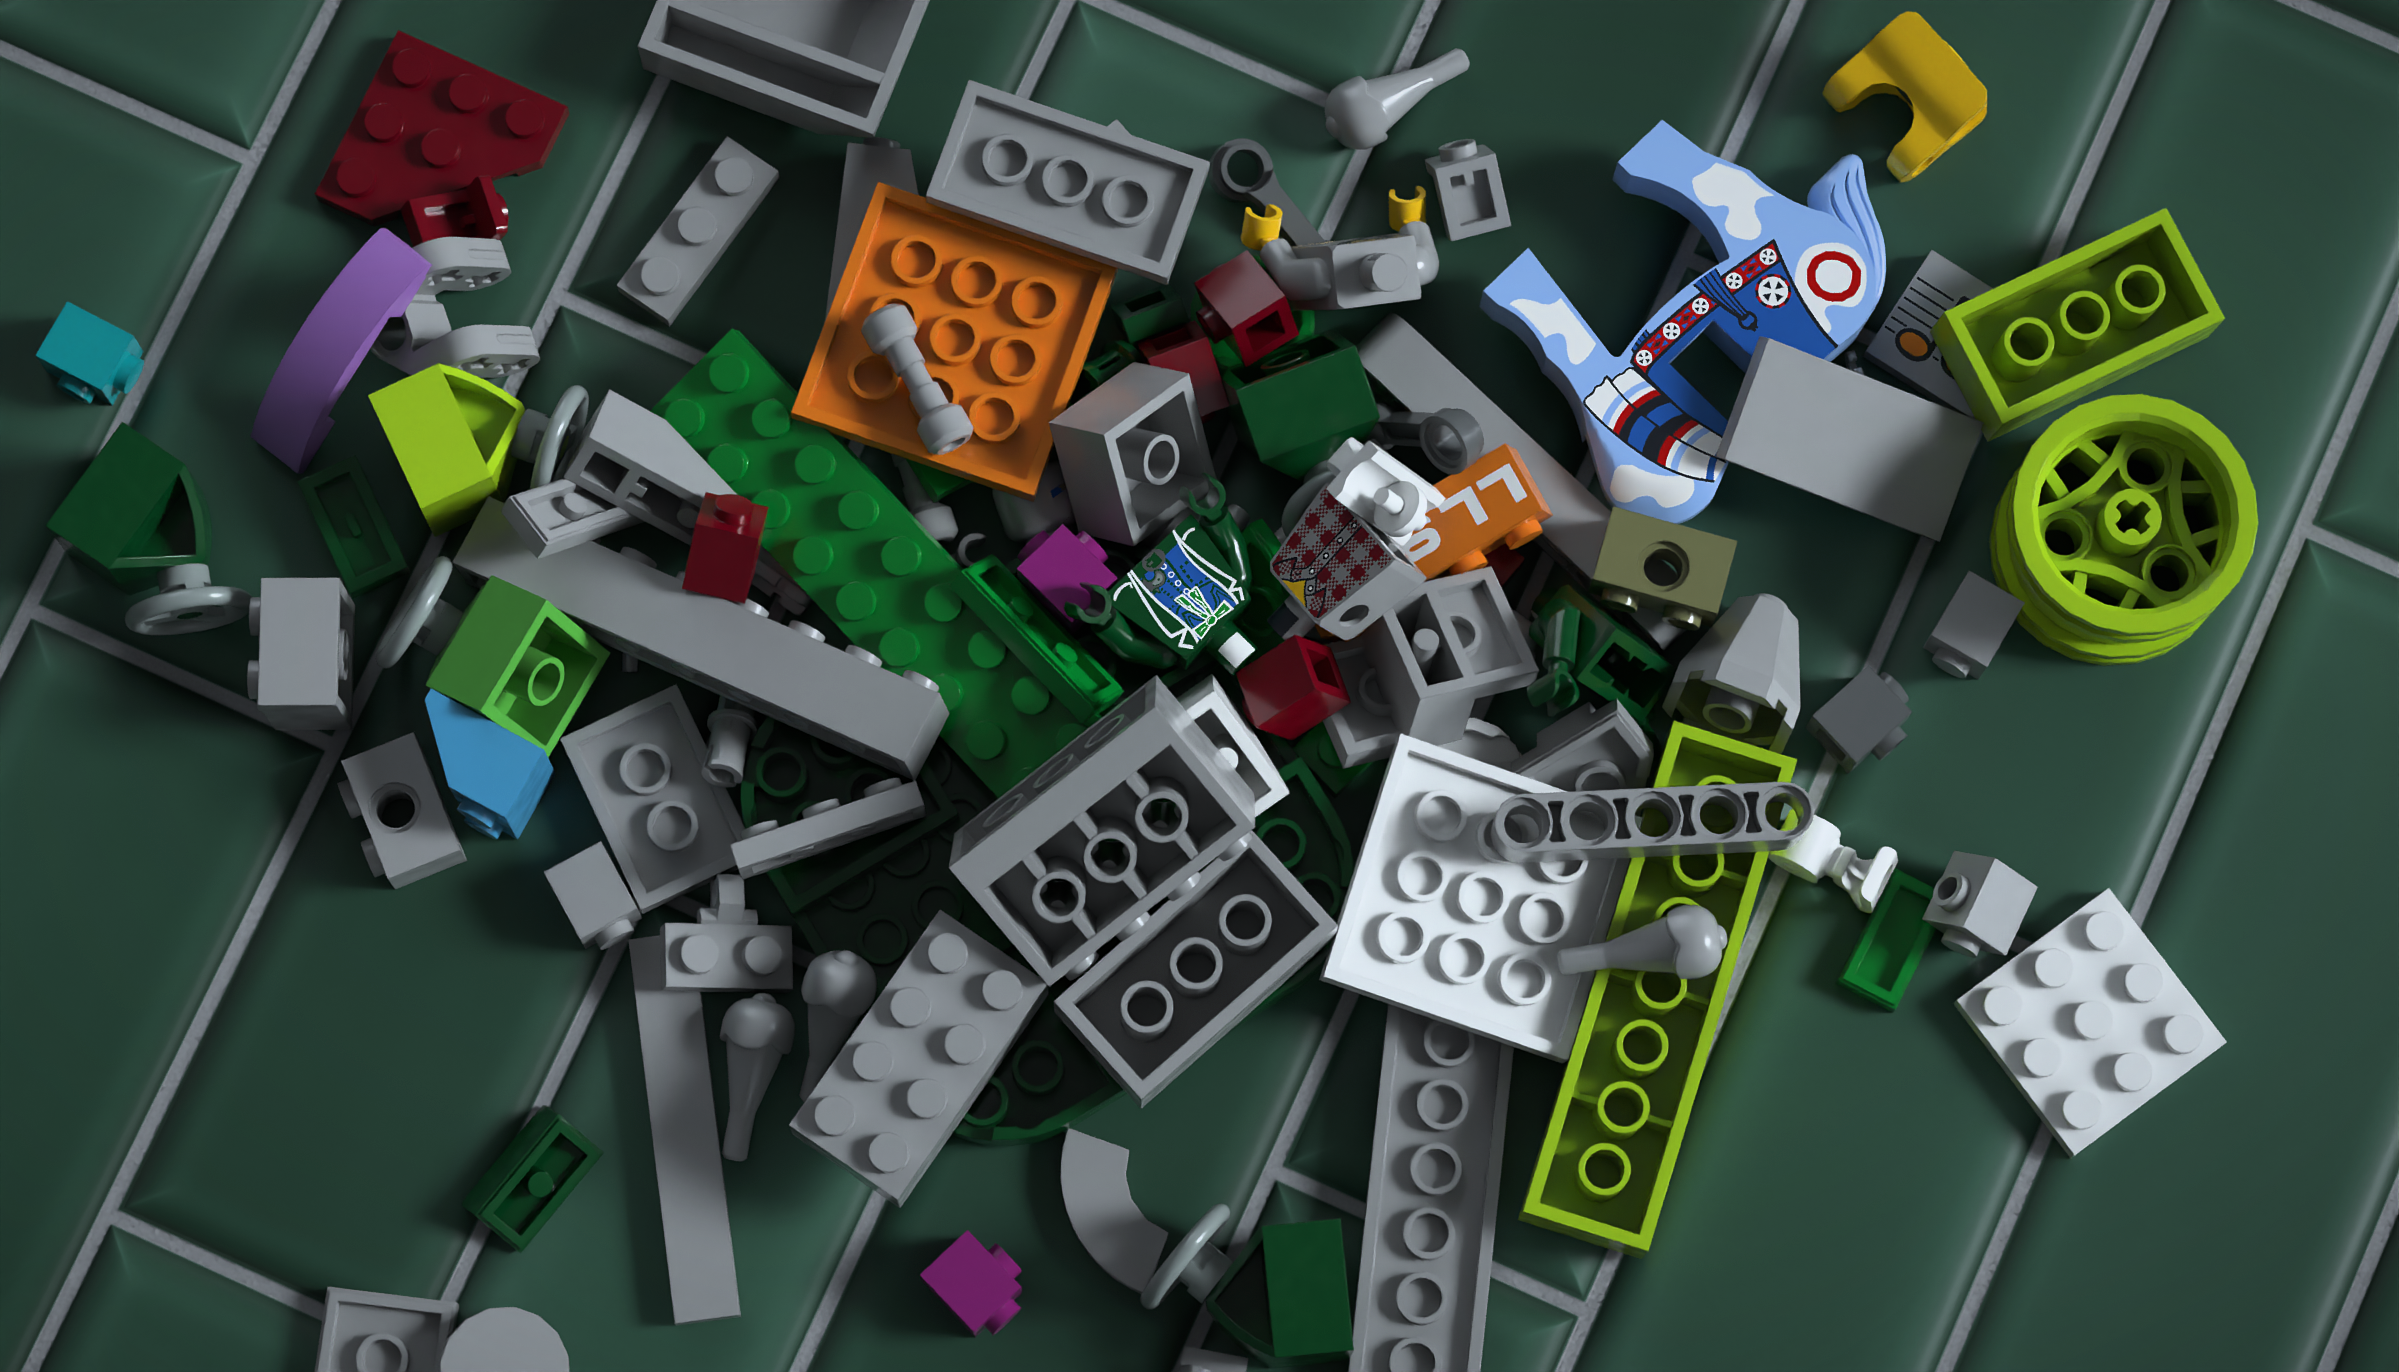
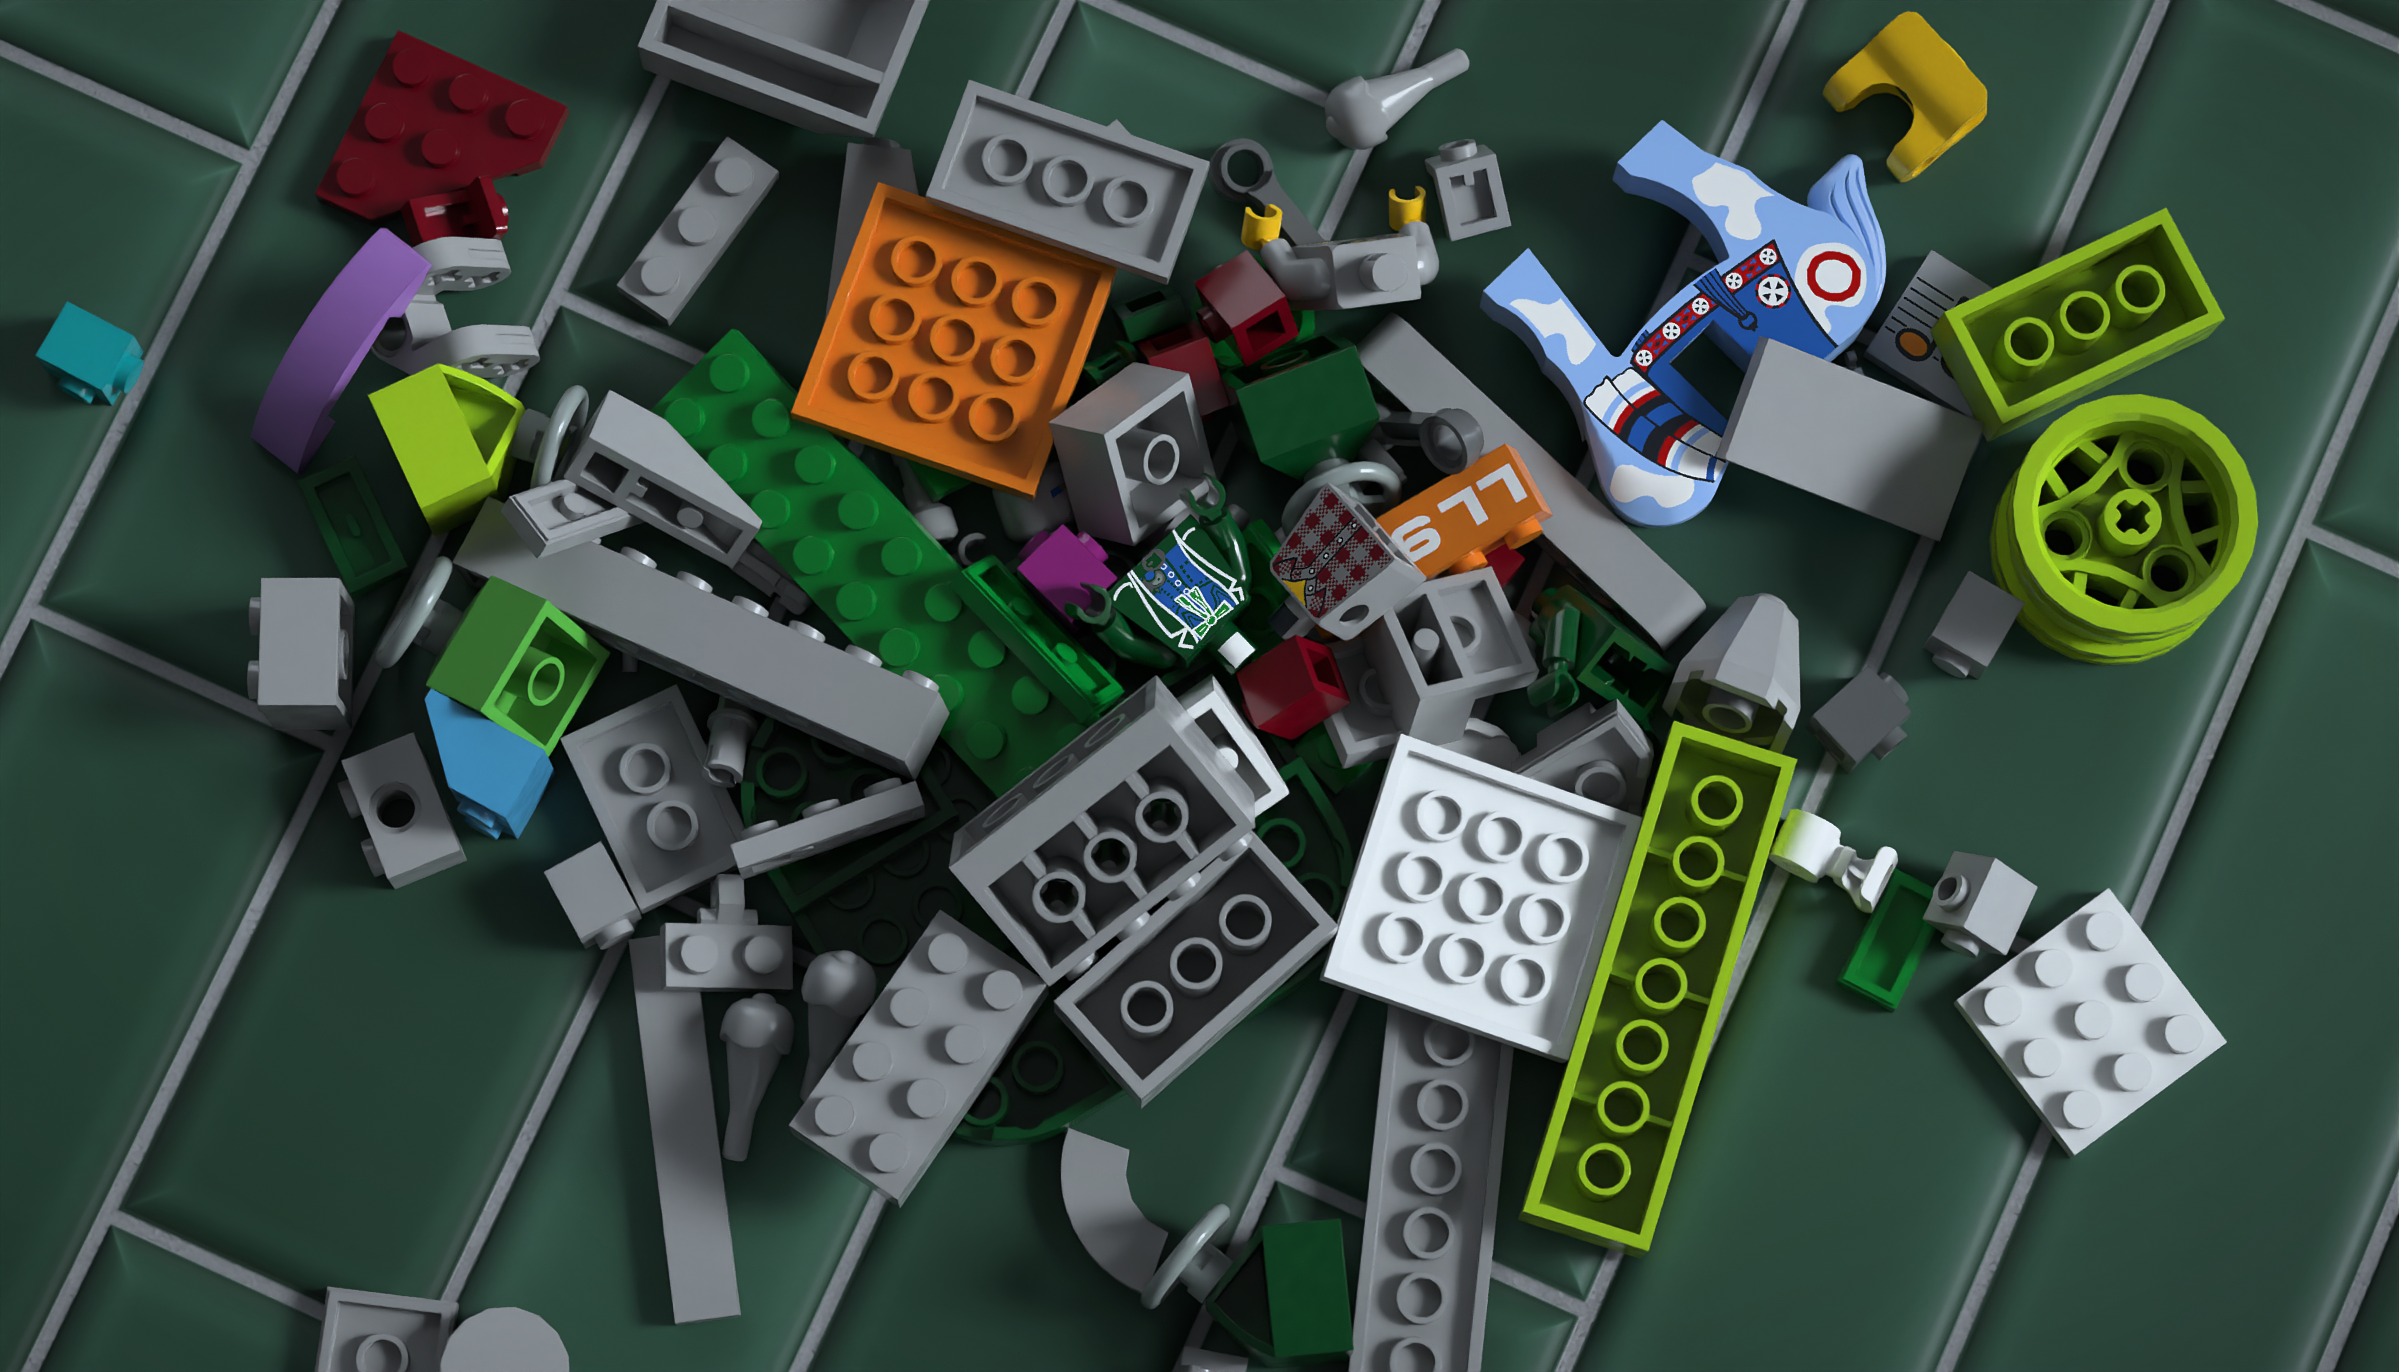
(147, 526): dark green piece -> none
(532, 1178): dark green slope -> none
(725, 547): dark red brick -> none
(892, 334): light grey piece -> none
(975, 1284): magenta brick -> none
(1381, 489): white hips -> none
(1678, 804): light grey beam -> none
(1681, 944): light grey piece -> none
(1697, 556): olive brick -> none

